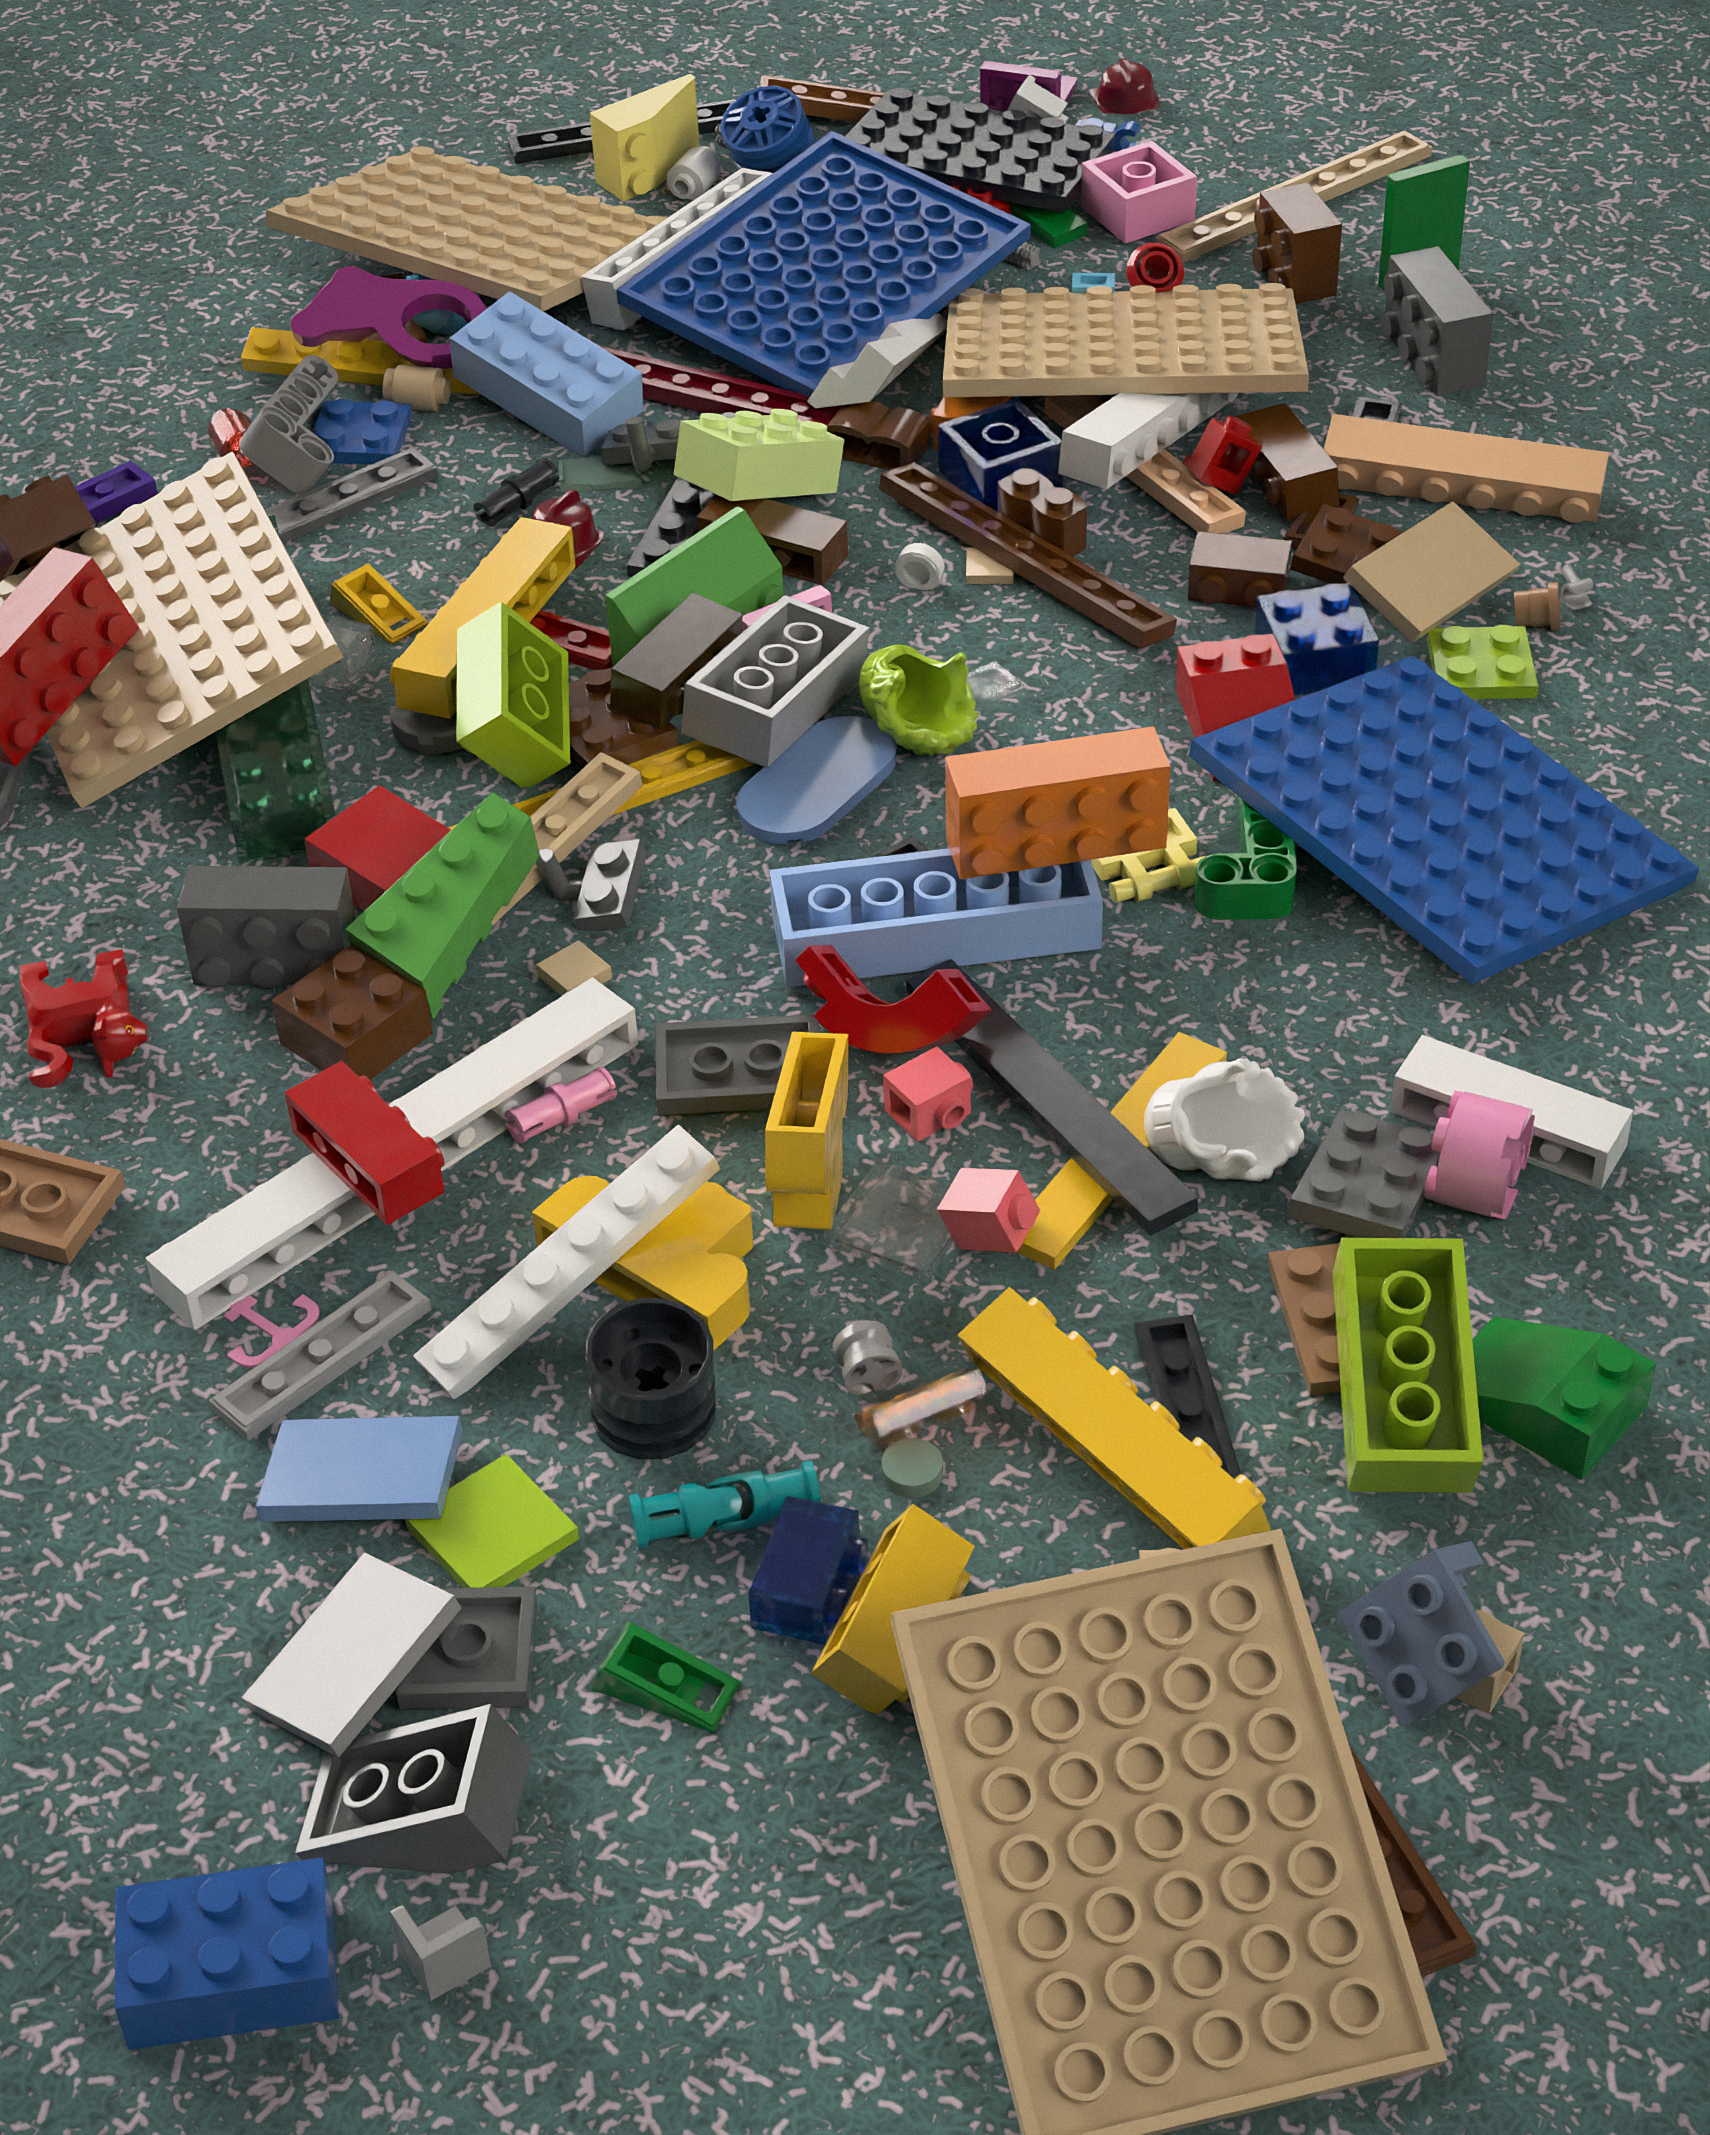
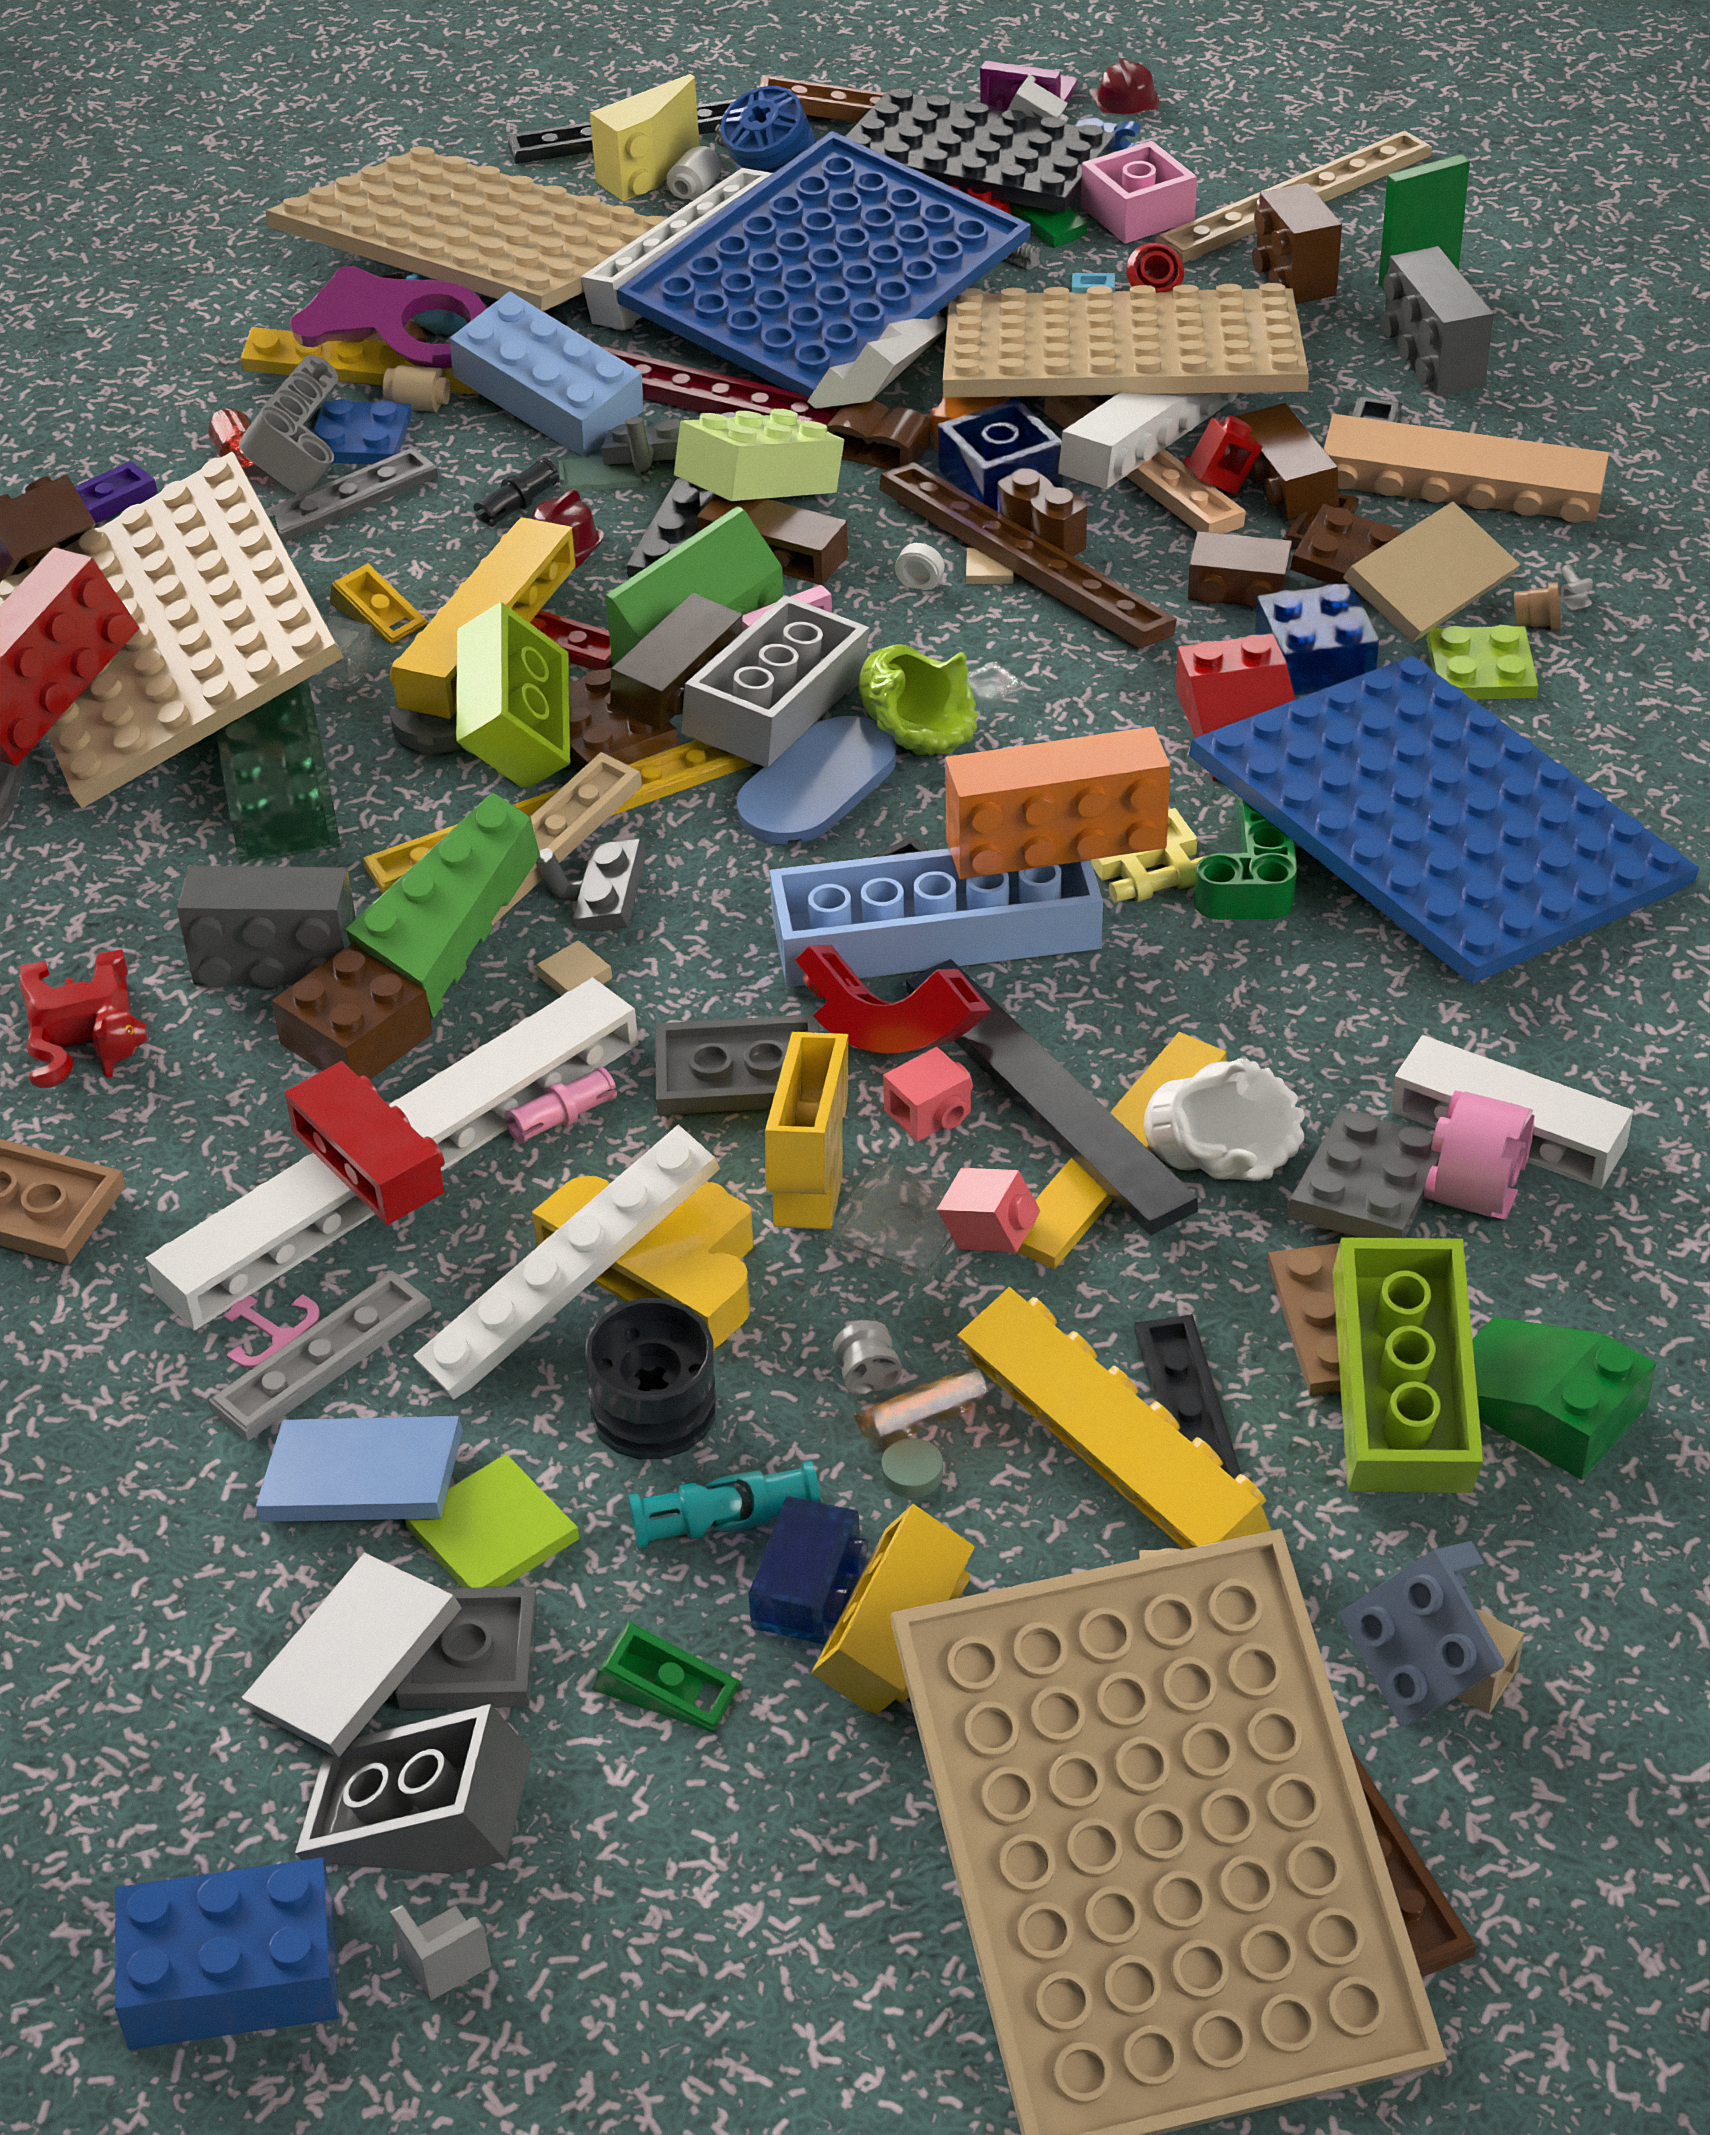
(375, 841): red brick -> none

